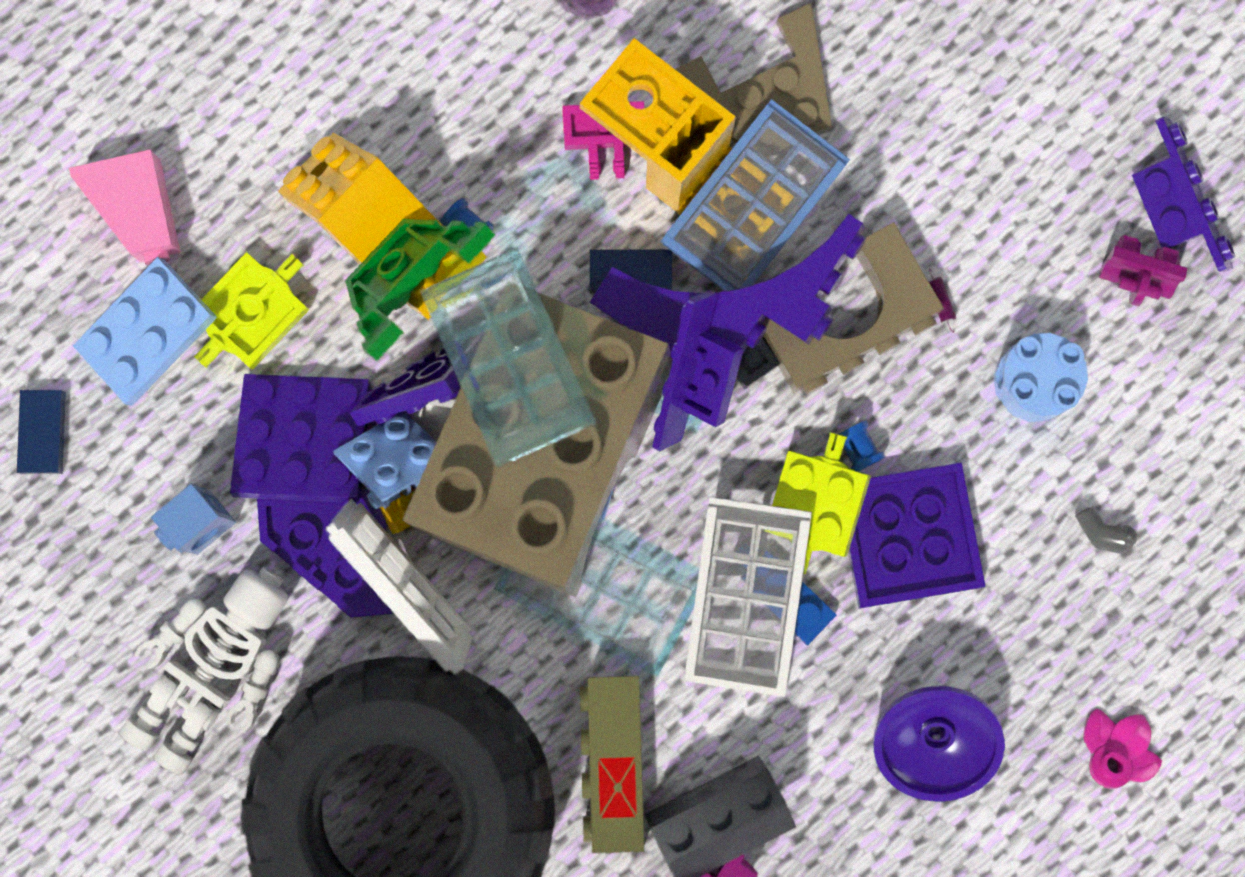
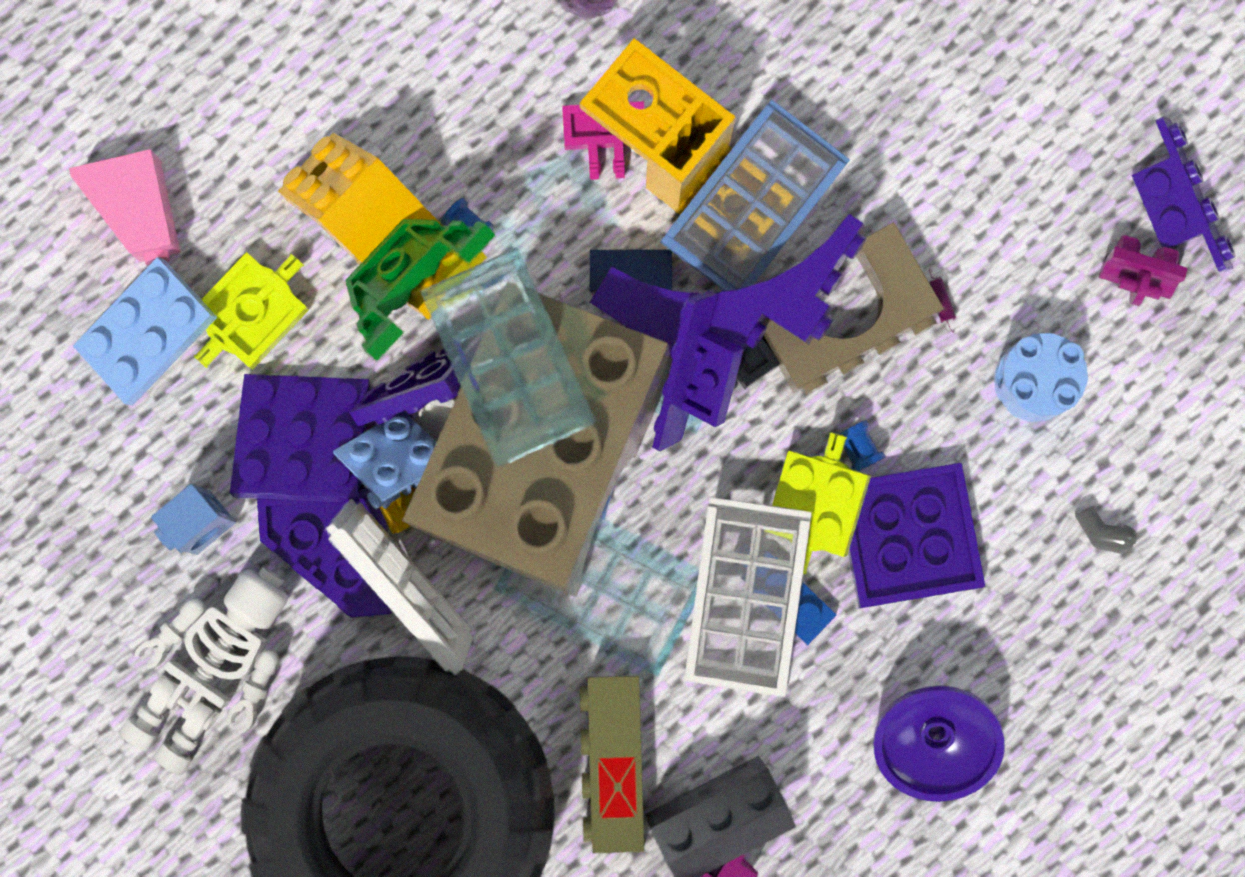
(41, 432): dark blue tile -> none
(793, 85): dark tan wing -> none
(1124, 744): dark pink plate -> none

